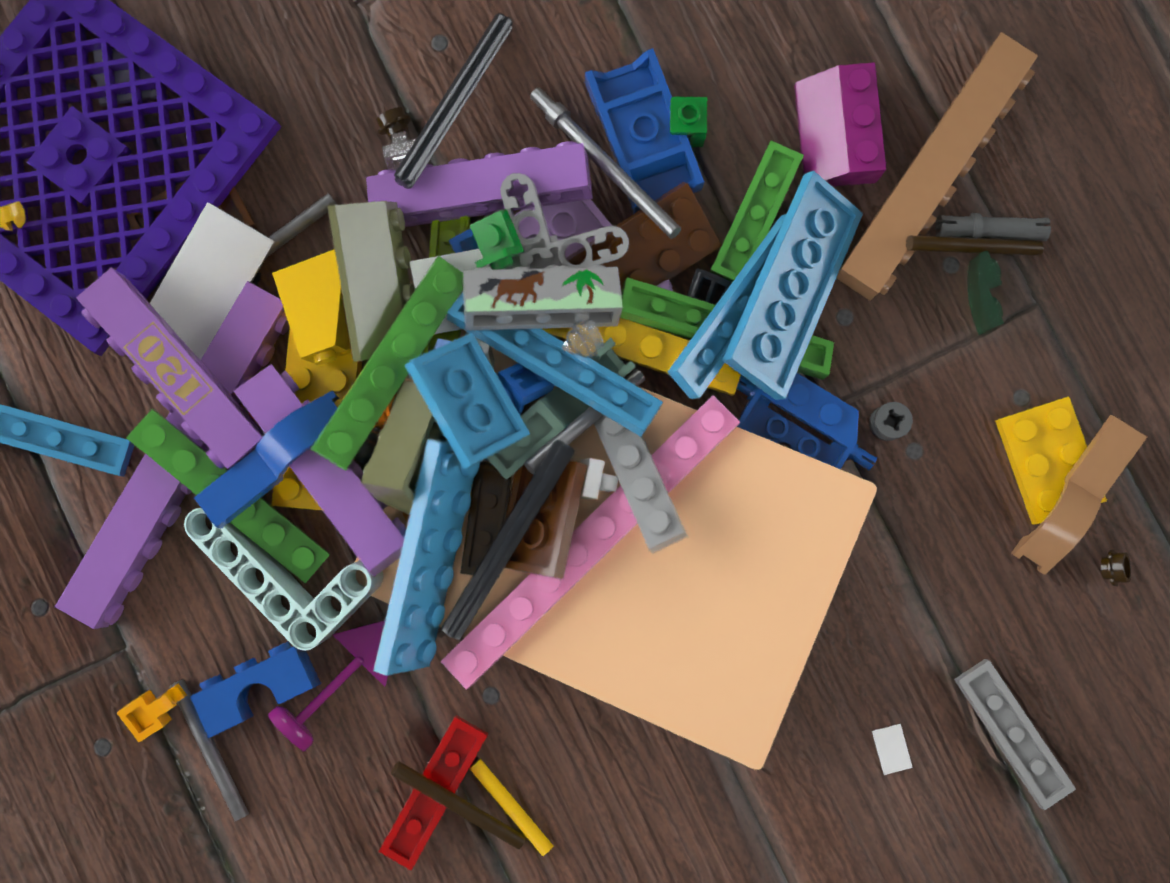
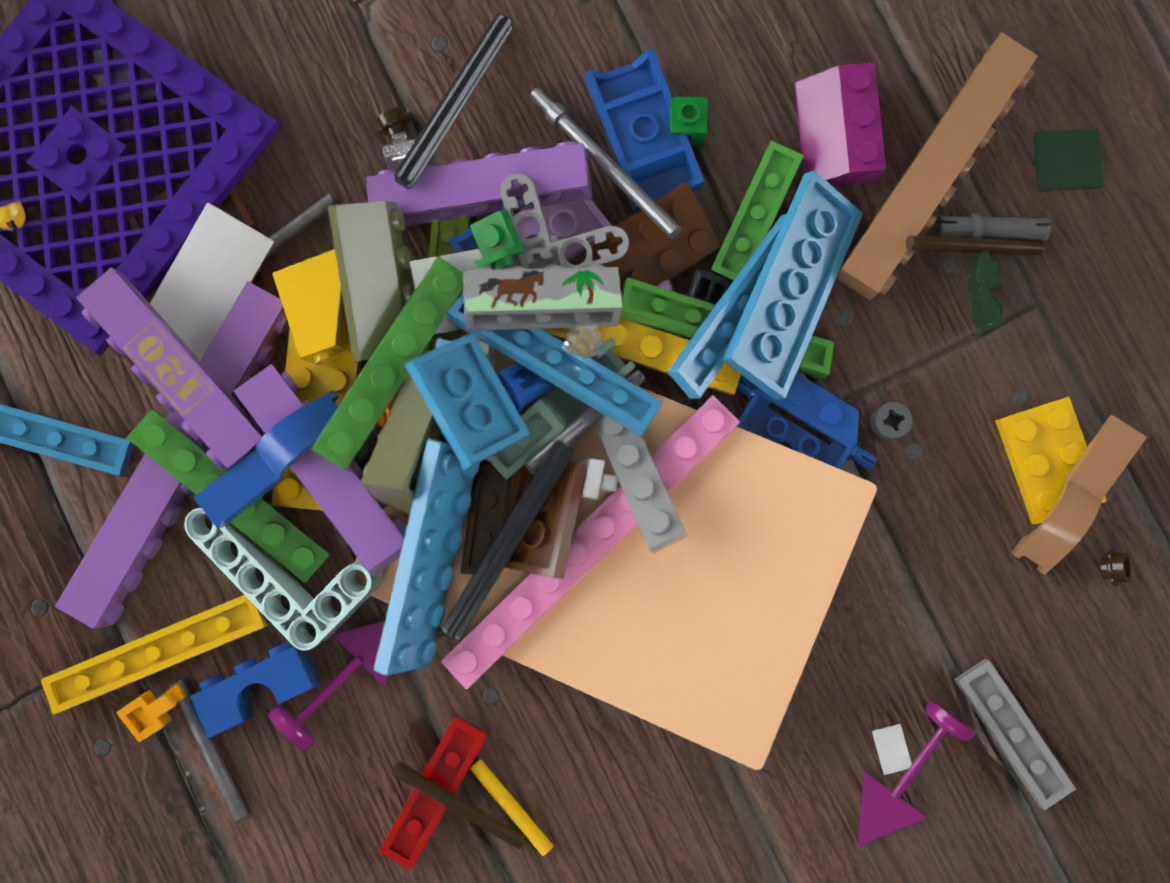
(152, 653): none -> yellow plate
(884, 809): none -> magenta piece
(1068, 160): none -> clear green piece

